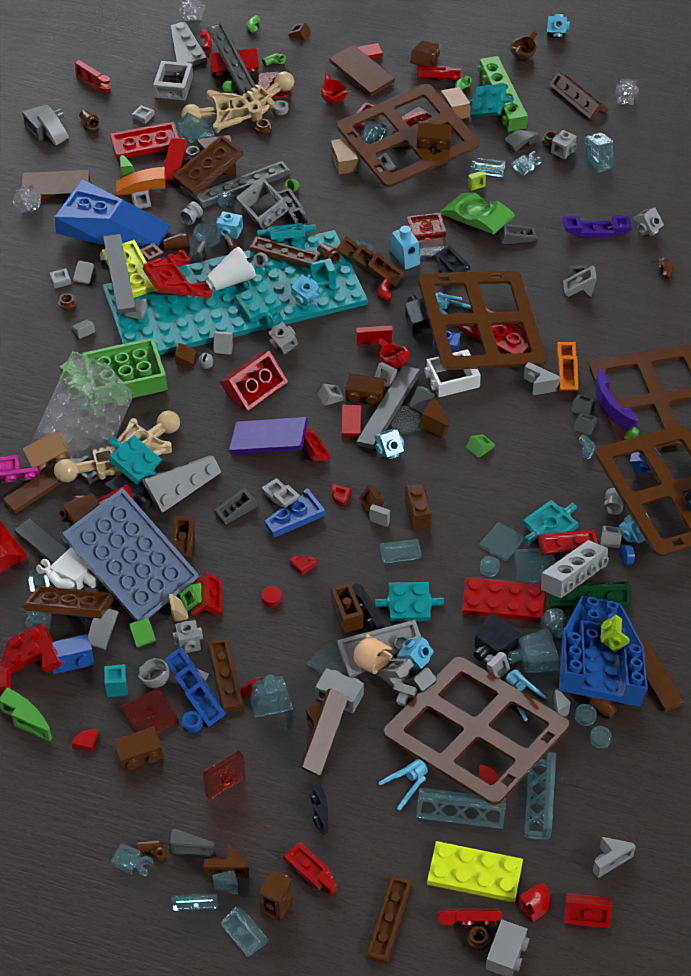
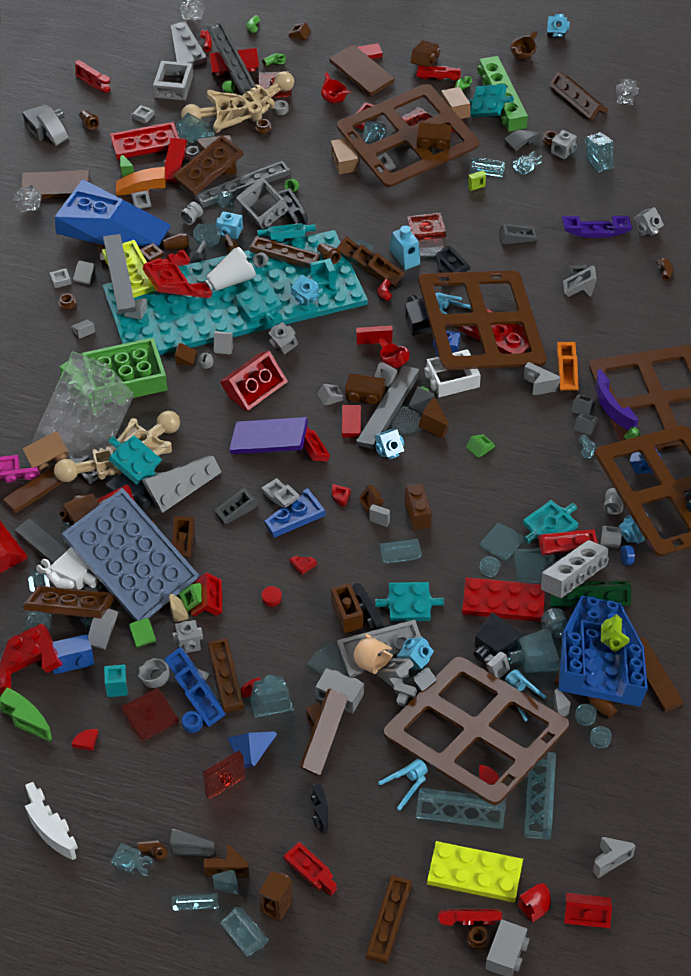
(49, 825): none -> white slope
(138, 749): reddish brown brick -> none
(252, 745): none -> blue slope
(478, 212): bright green slope -> none

